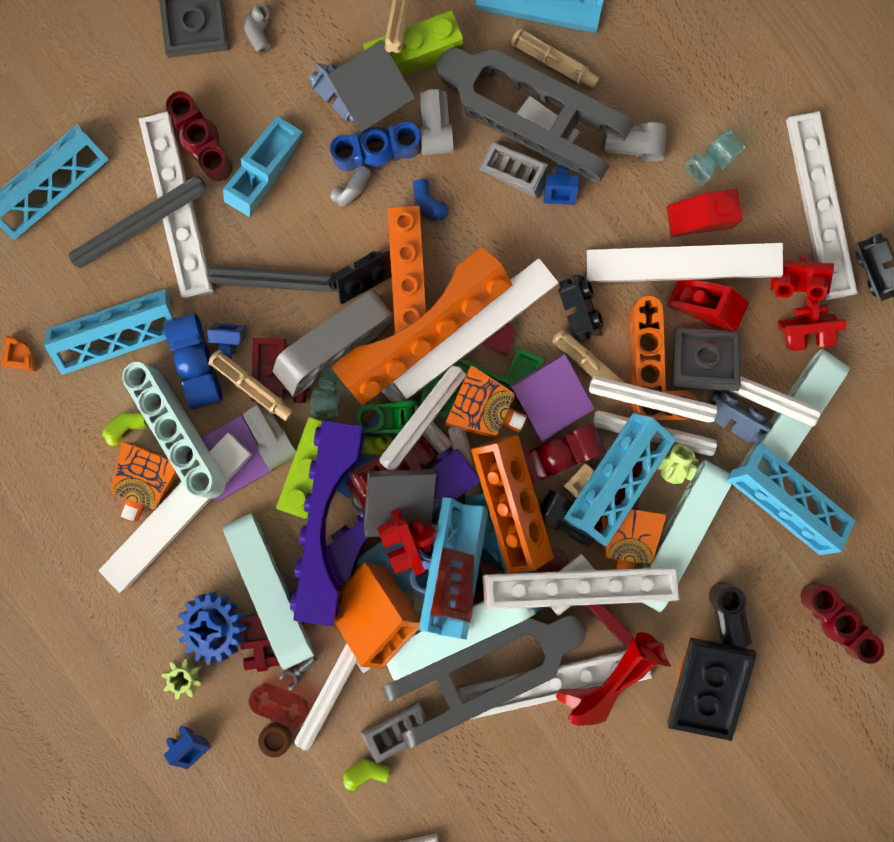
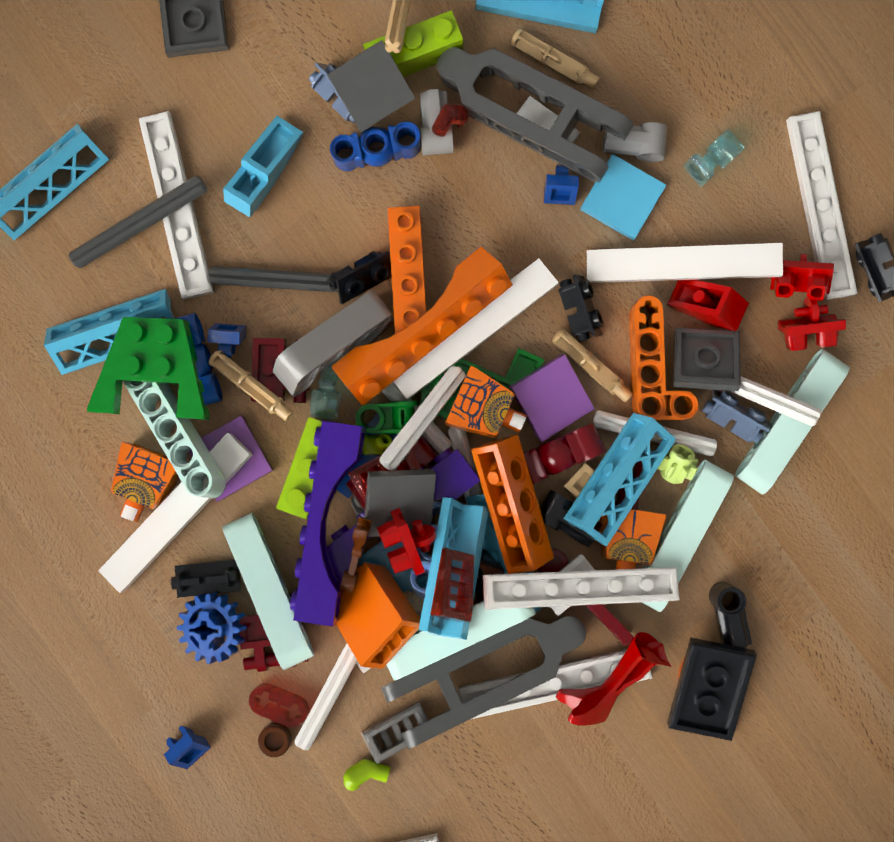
(17, 354): orange tile -> none
(115, 429): lime arm -> none
(154, 353): none -> green wing
(175, 683): yellowish green gear -> none
(189, 126): dark red piece -> none
(206, 578): none -> black hinge
(255, 27): light grey arm -> none
(273, 442): light grey piece -> none
(298, 671): dark grey hand -> none
(353, 189): light grey arm -> none
(359, 538): none -> reddish brown piece
(428, 206): blue arm -> none
(449, 115): none -> clear red arm
(501, 340): dark red tile -> none
(534, 188): light grey slope -> none
(623, 197): none -> medium azure tile
(653, 399): white axle -> none
(705, 213): red slope -> none
(792, 510): medium azure fence -> none
(854, 630): dark red piece -> none

